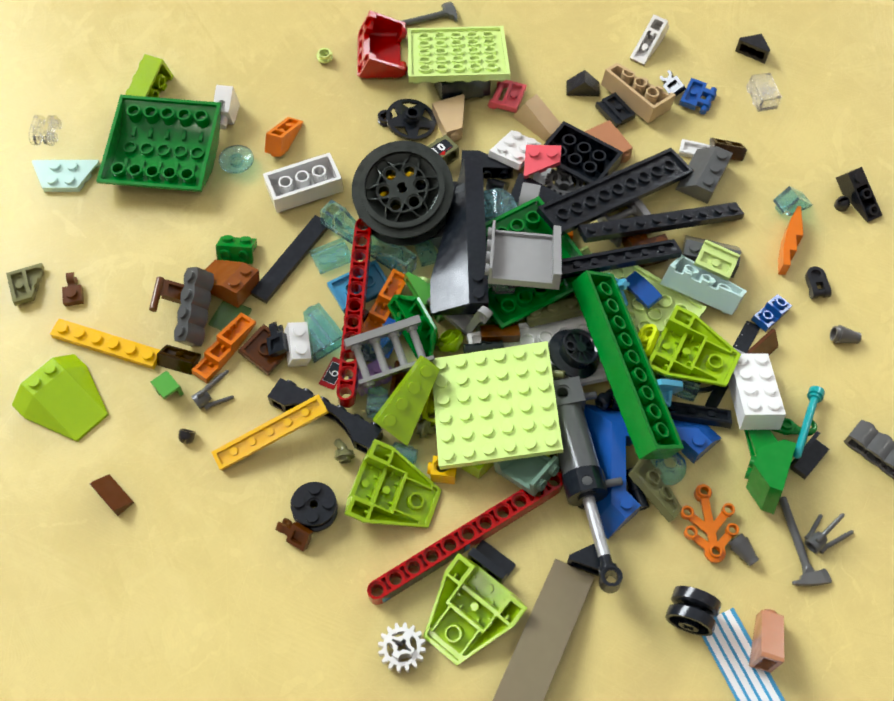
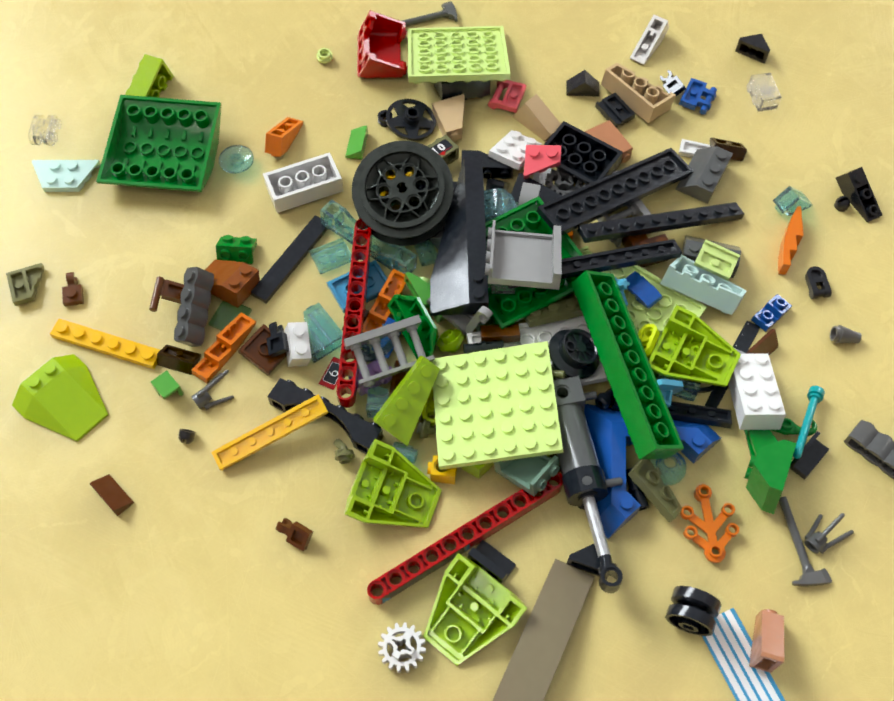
(229, 104): white torso -> none
(314, 495): black wheel -> none
(357, 143): none -> bright green slope
(744, 549): dark grey cone -> none

